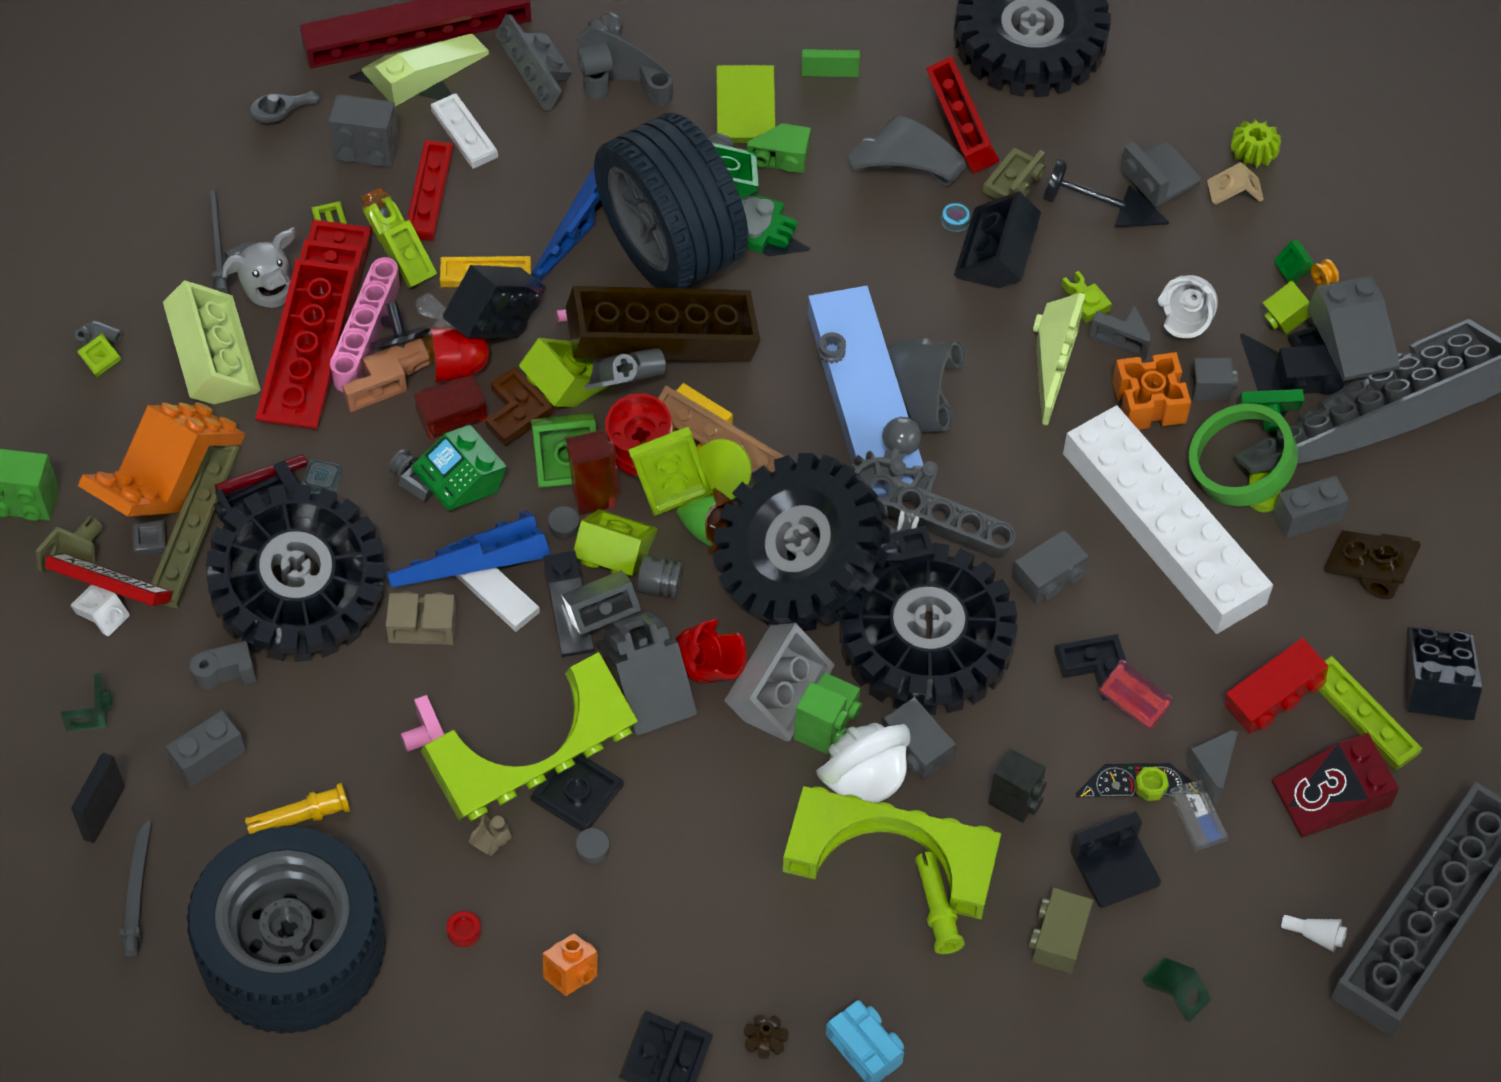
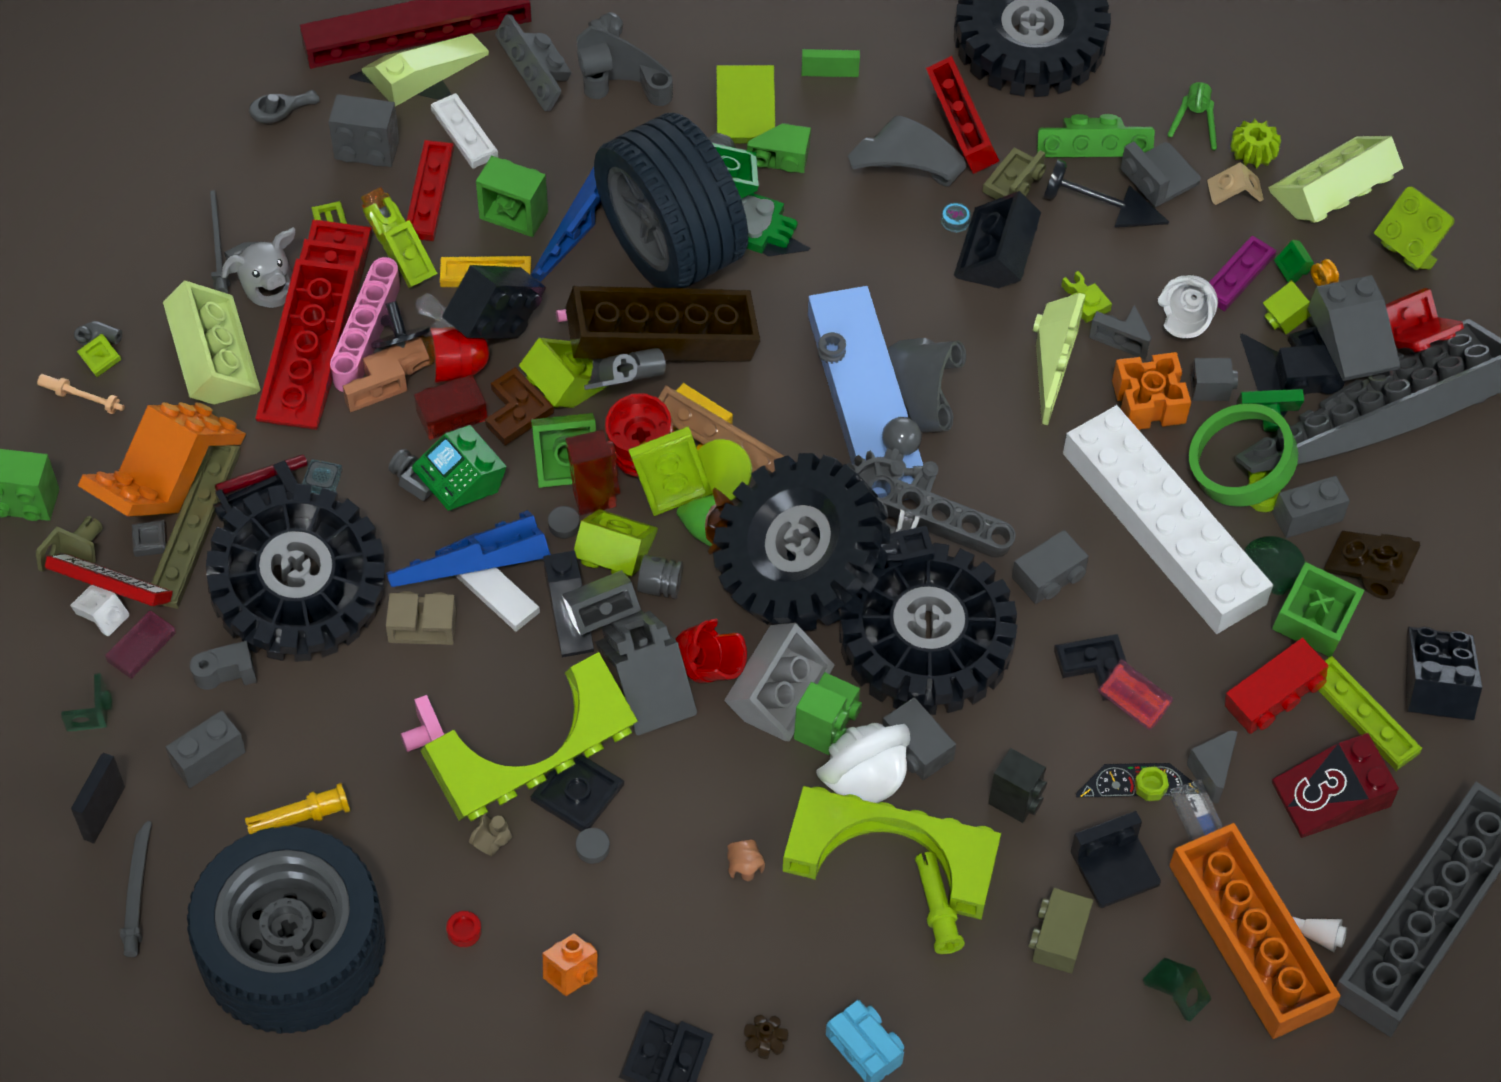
(62, 387): none -> light nougat piece
(140, 644): none -> clear pink tile
(512, 196): none -> bright green brick
(744, 859): none -> nougat arm
(1093, 137): none -> bright green bracket
(1198, 101): none -> bright green plant
(1241, 270): none -> magenta tile
(1254, 931): none -> orange brick
(1278, 561): none -> clear green dish
(1318, 609): none -> bright green brick
(1338, 177): none -> yellowish green slope
(1414, 228): none -> lime bracket
(1417, 323): none -> red bracket

